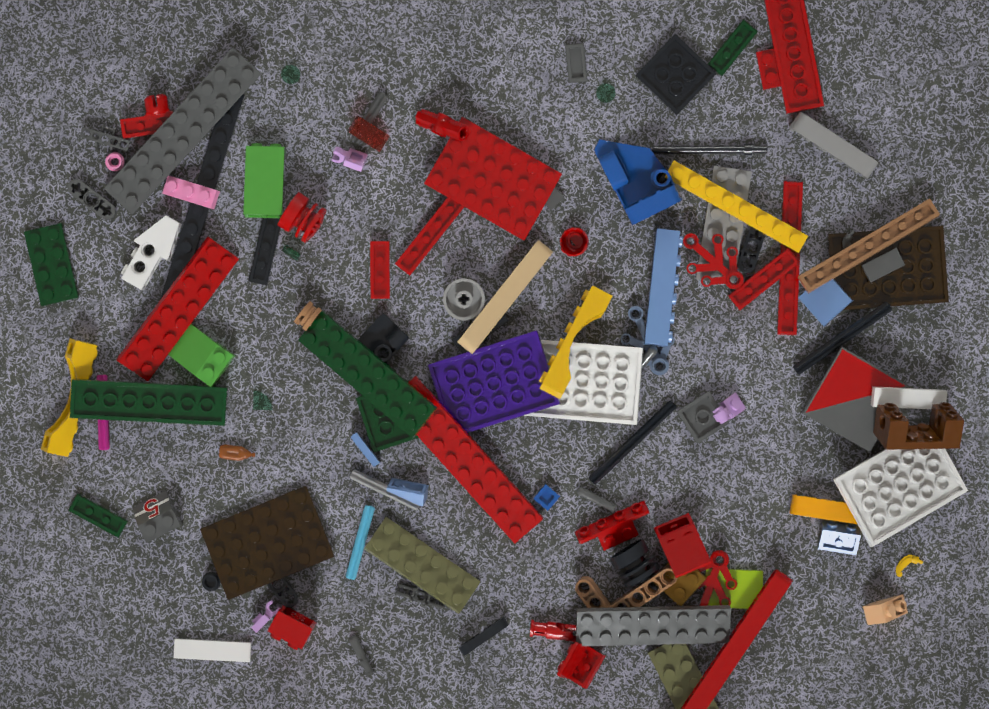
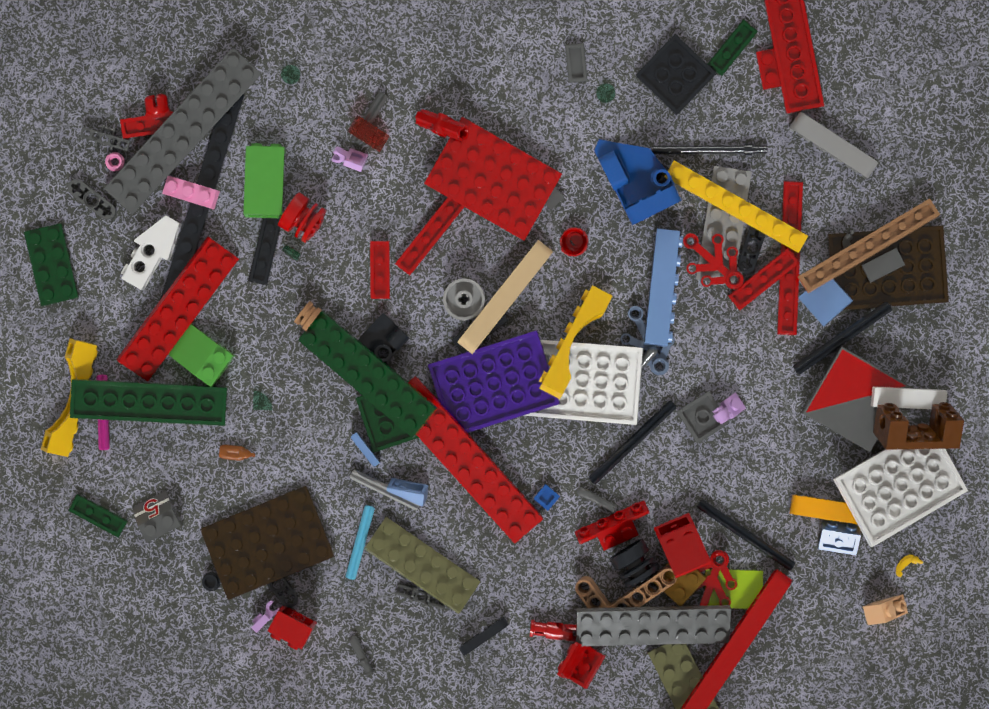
(212, 650): white tile -> none
(745, 535): none -> black axle

